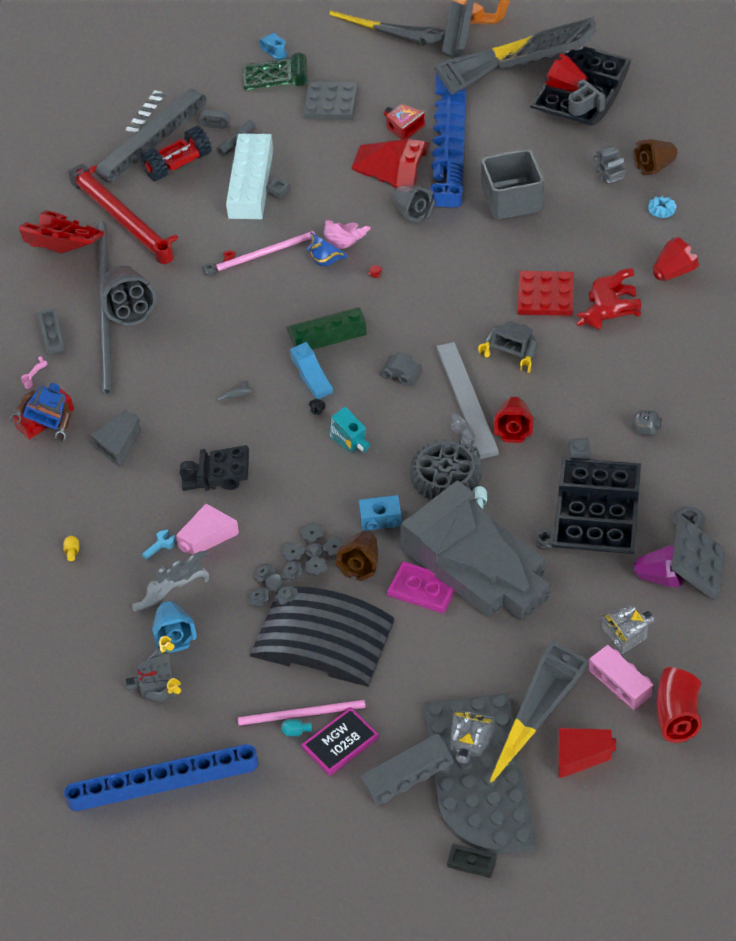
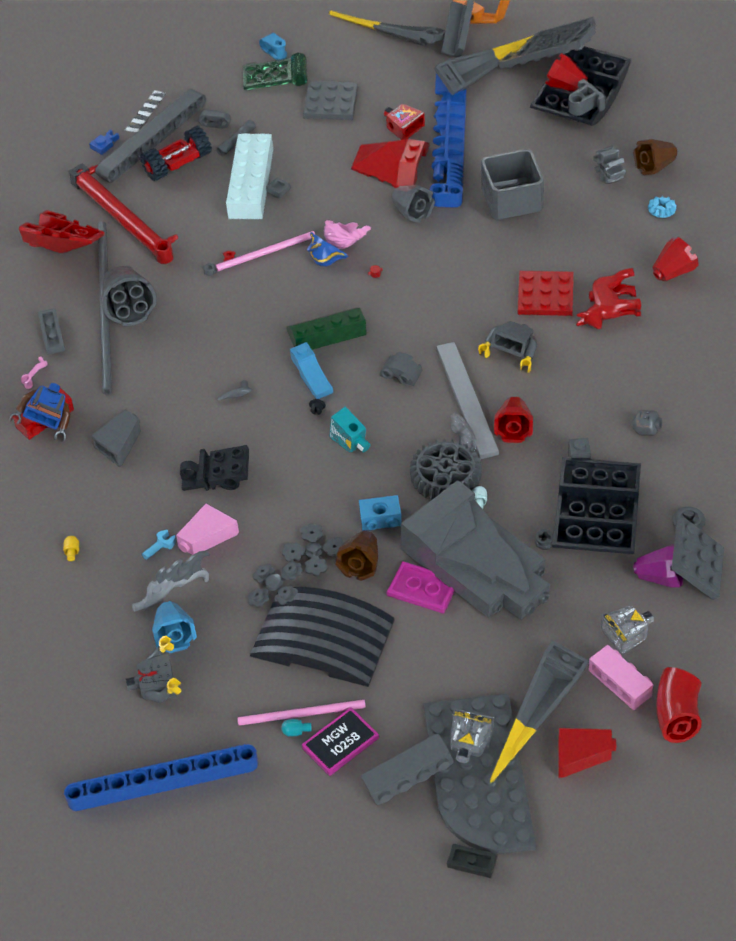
(104, 143): none -> blue plate

